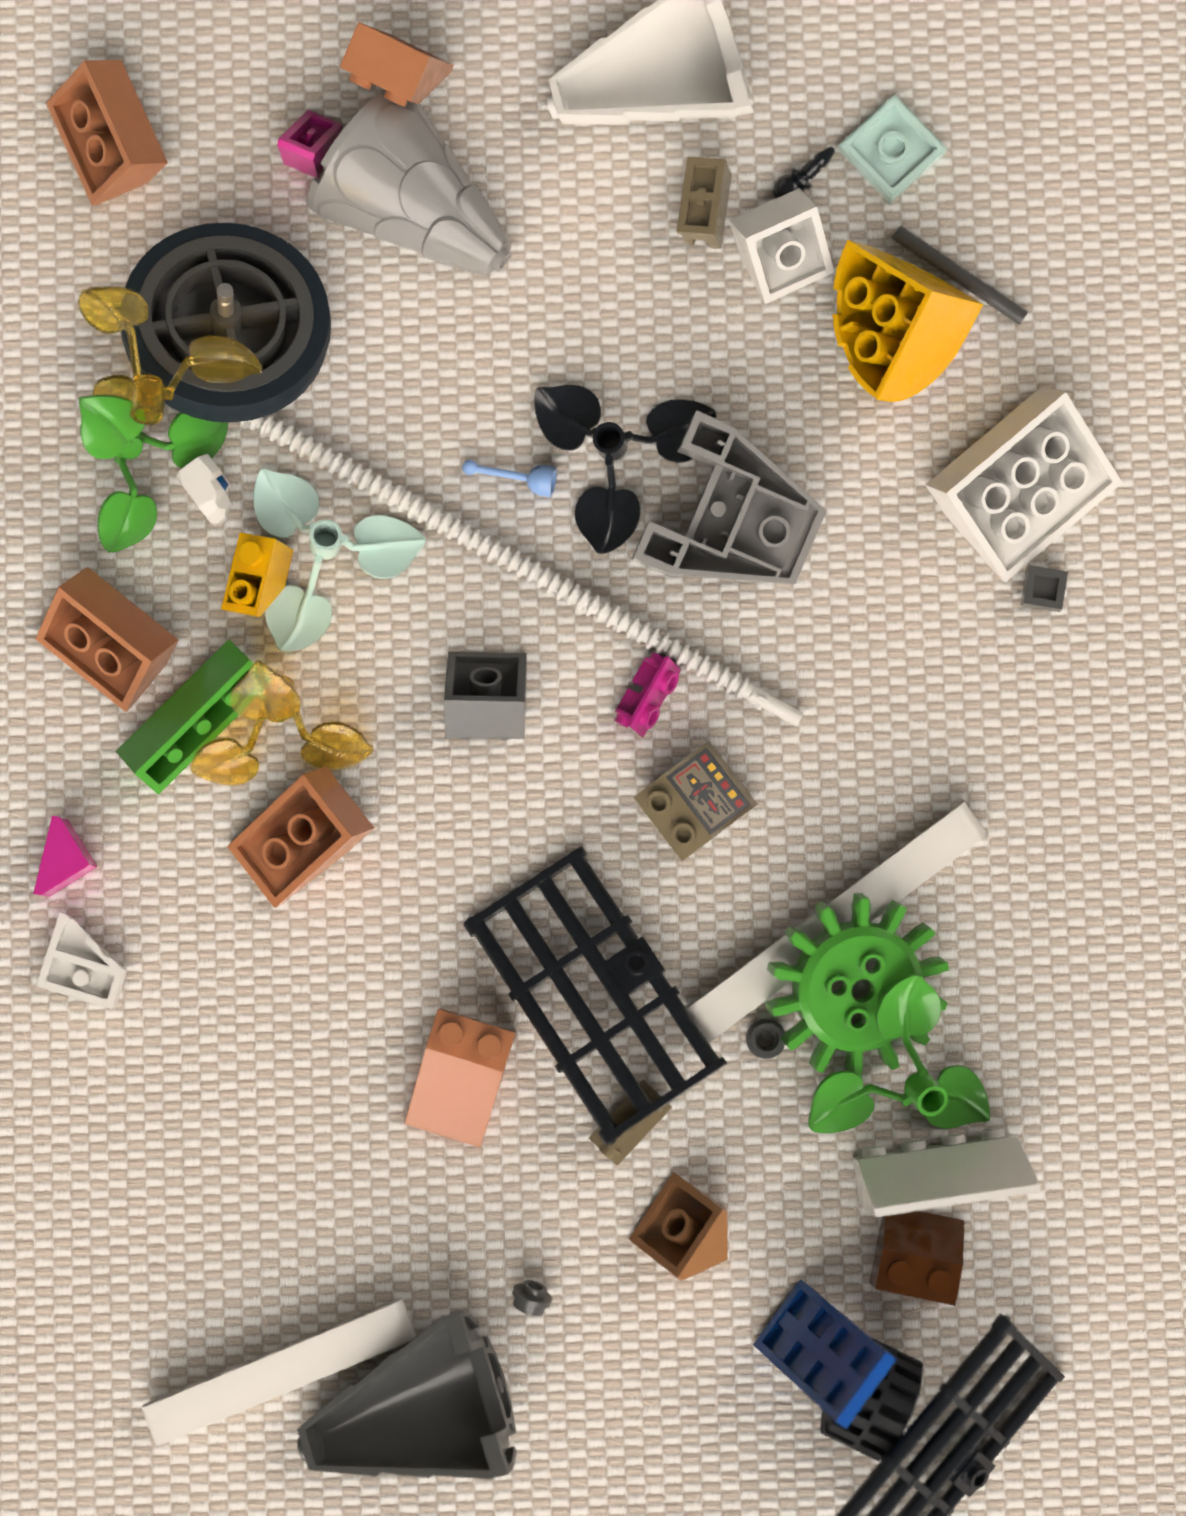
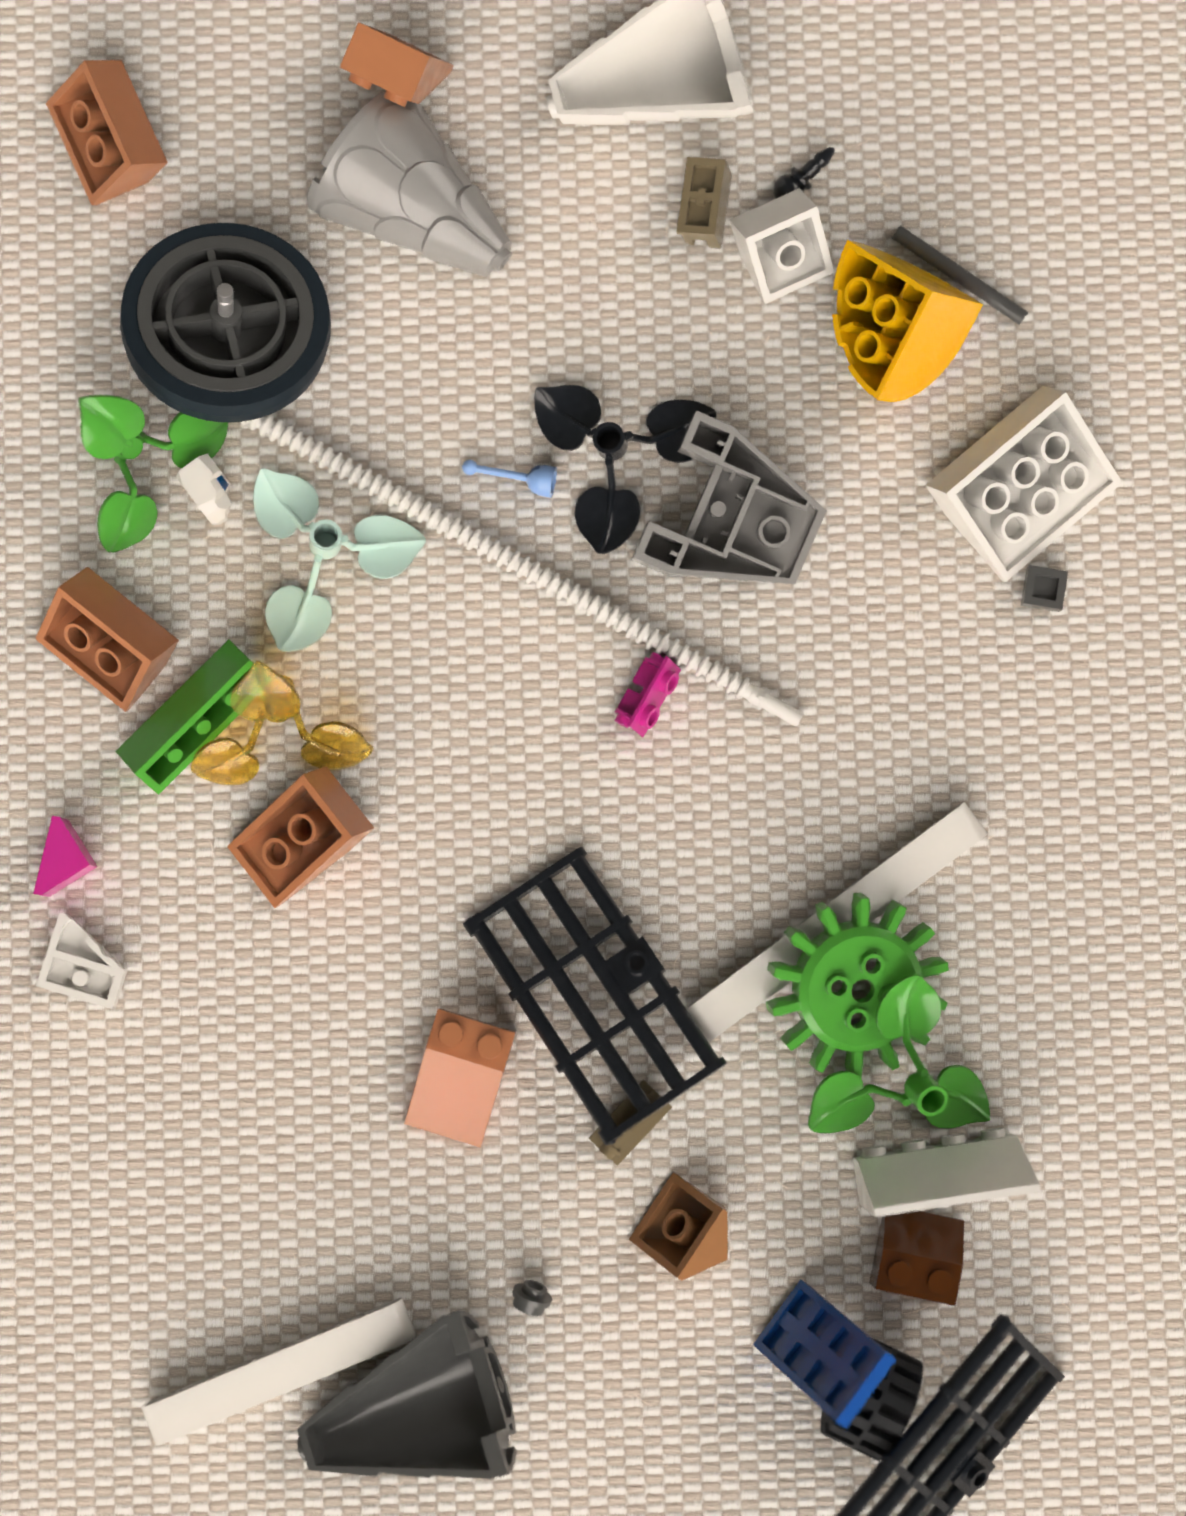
(212, 360): clear yellow plant -> none
(256, 574): yellow slope -> none
(308, 142): dark pink slope -> none
(485, 695): dark grey slope -> none
(695, 800): dark tan piece -> none
(756, 1048): dark grey plate -> none
(892, 149): light aqua tile -> none

